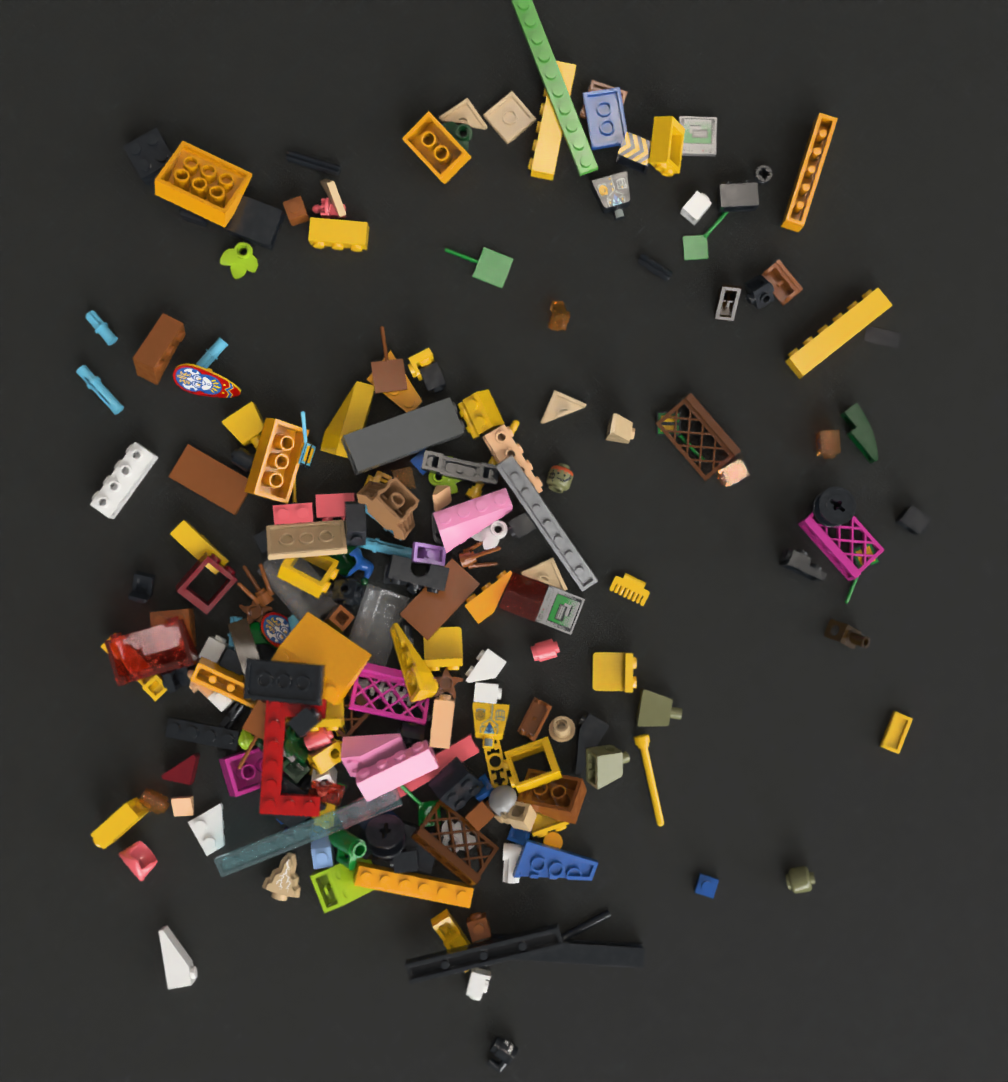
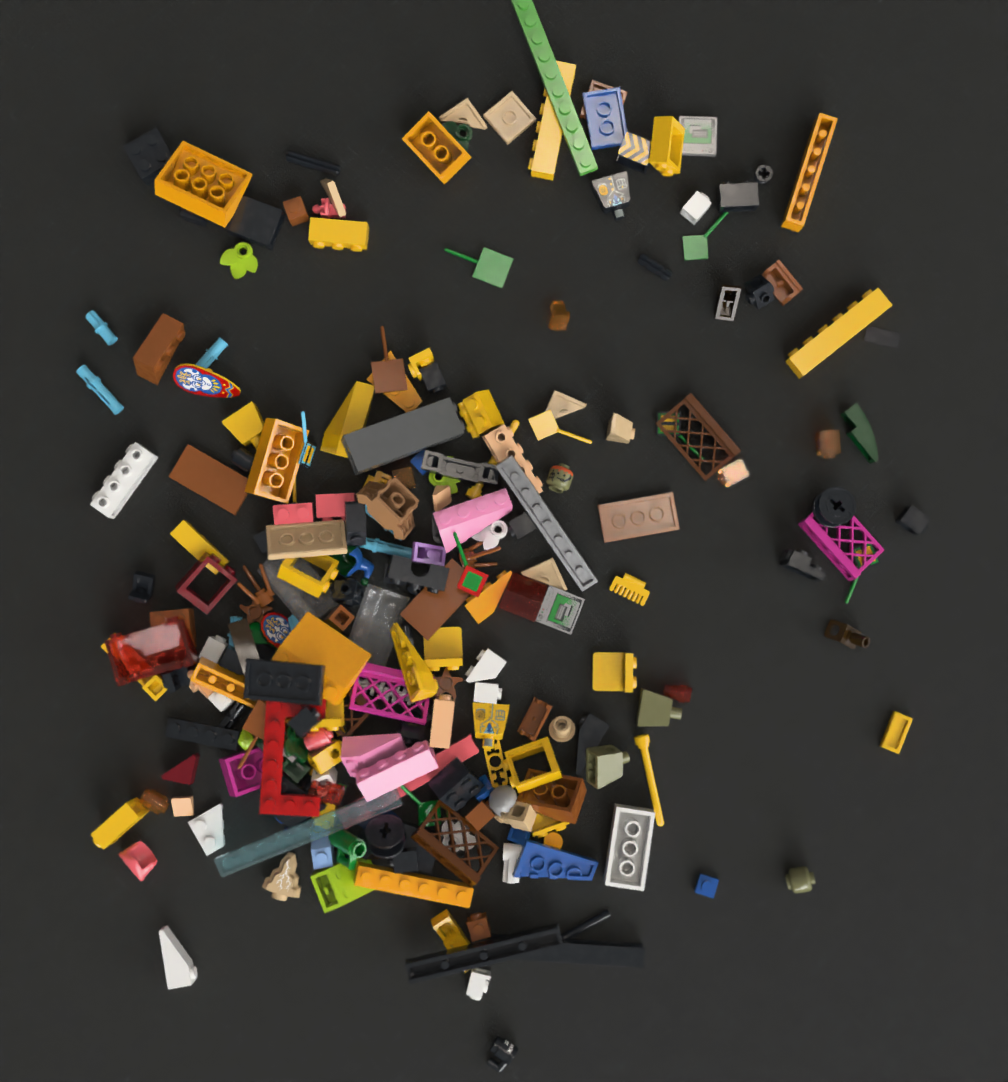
(471, 580): none -> piece
(545, 425): none -> yellow piece
(545, 650): coral brick -> none
(629, 847): none -> white brick
(638, 517): none -> tile
(678, 692): none -> clear red cone

